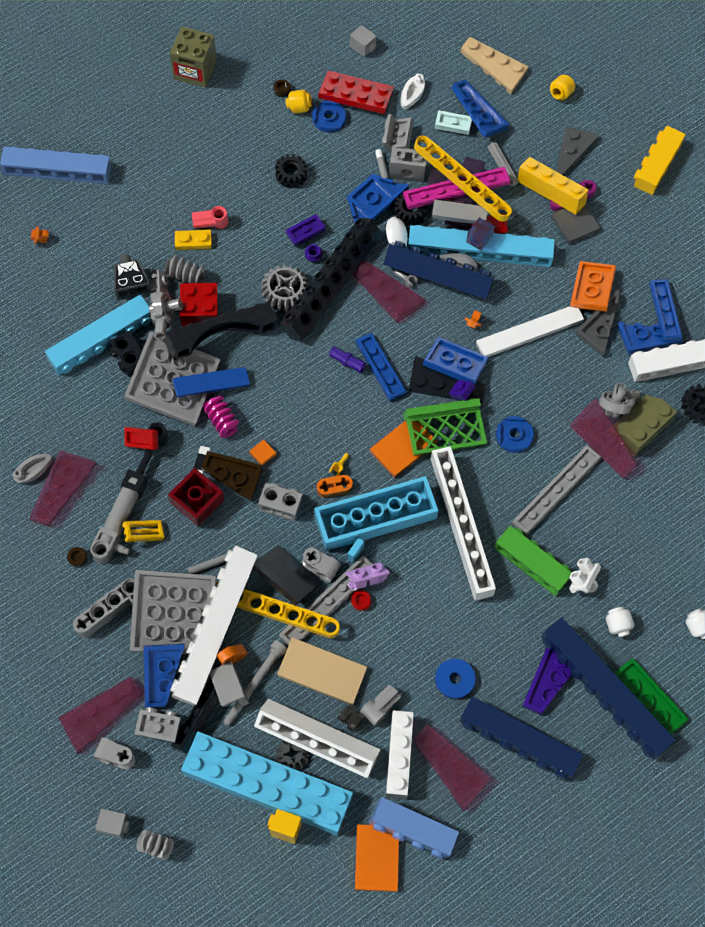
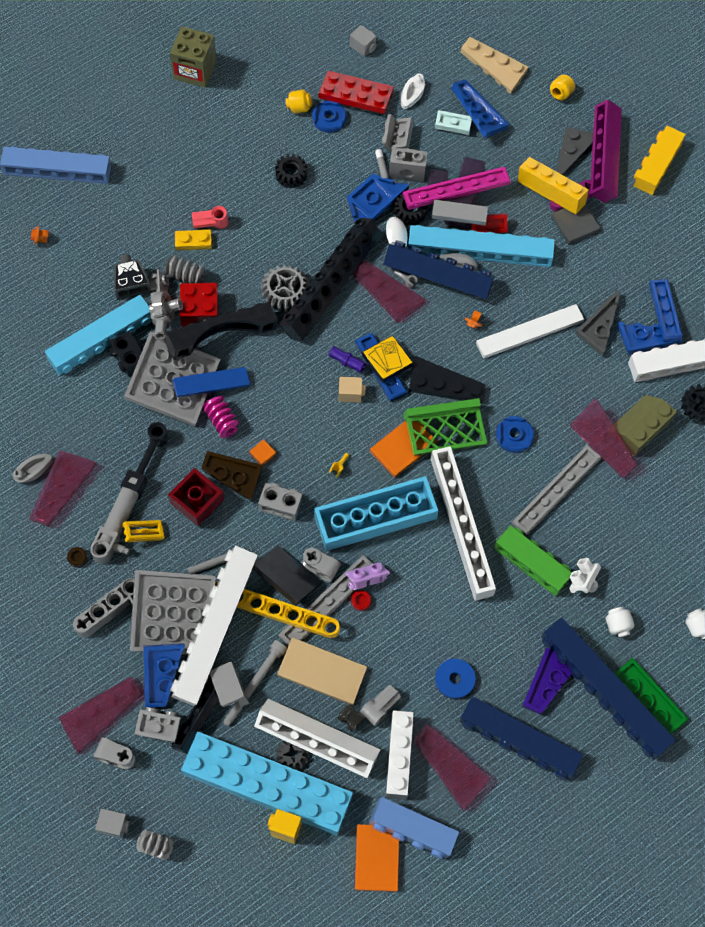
(141, 438): red tile -> none
(200, 458): black sticker -> none
(232, 654): orange beam -> none
(281, 88): dark brown tile -> none
(305, 230): dark purple plate -> none
(313, 249): dark purple plate -> none
(333, 486): orange beam -> none
(351, 389): none -> tan brick
(356, 550): medium azure tile -> none
(387, 358): none -> yellow tile
(455, 361): blue tile -> none
(462, 390): dark purple plate -> none
(467, 185): yellow beam -> none
(480, 233): clear purple brick -> none
(502, 162): light grey axle -> none
(593, 286): orange tile -> none
(606, 151): none -> magenta brick
(618, 401): light grey pin -> none

